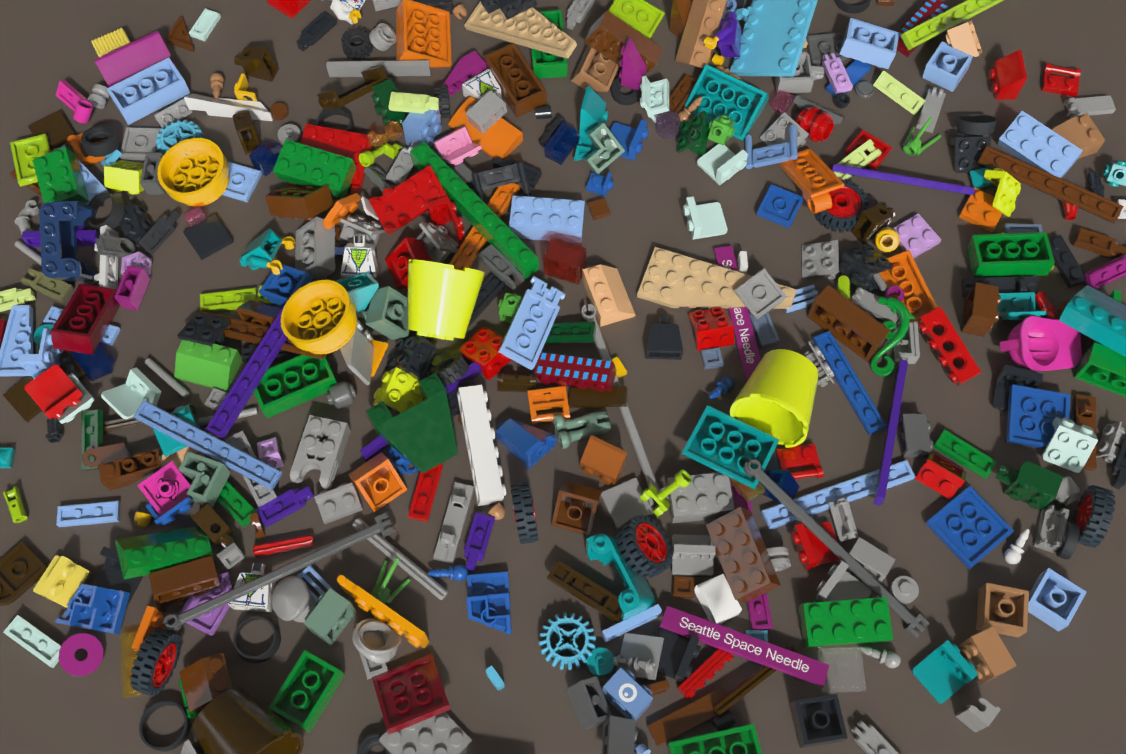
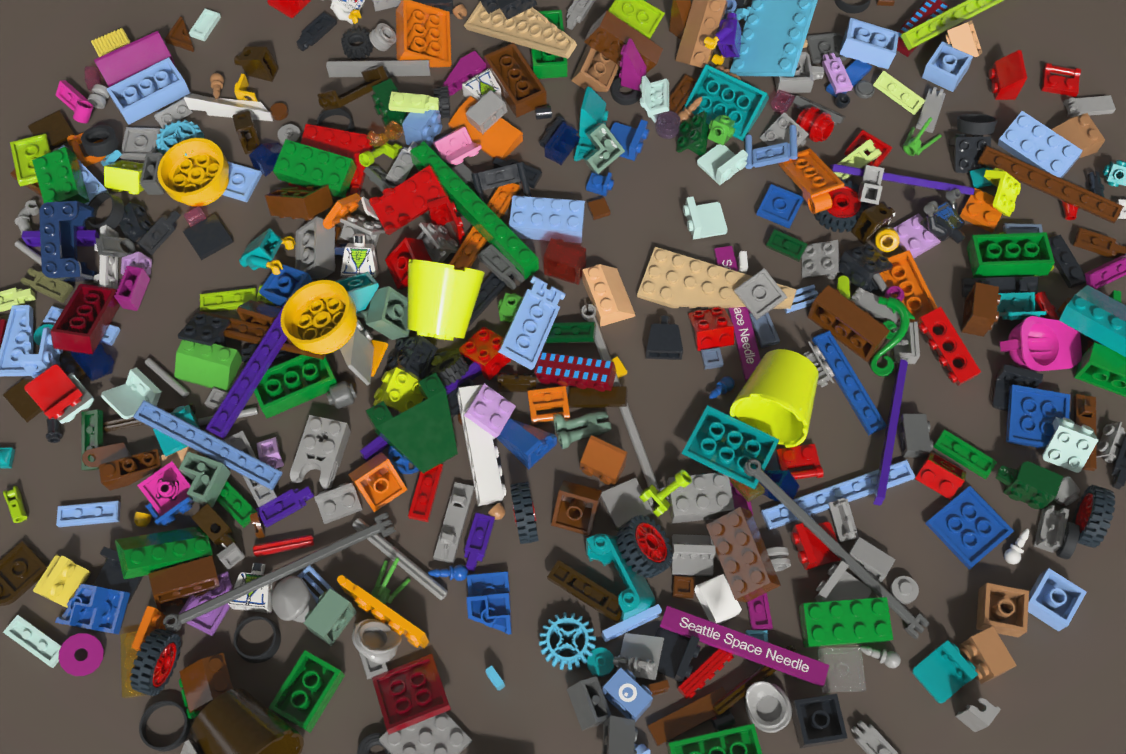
(92, 76): none -> clear pink brick
(490, 410): none -> lavender plate
(768, 707): none -> light grey piece
(786, 245): none -> dark green plate
(870, 187): none -> light grey brick
(944, 220): none -> torso

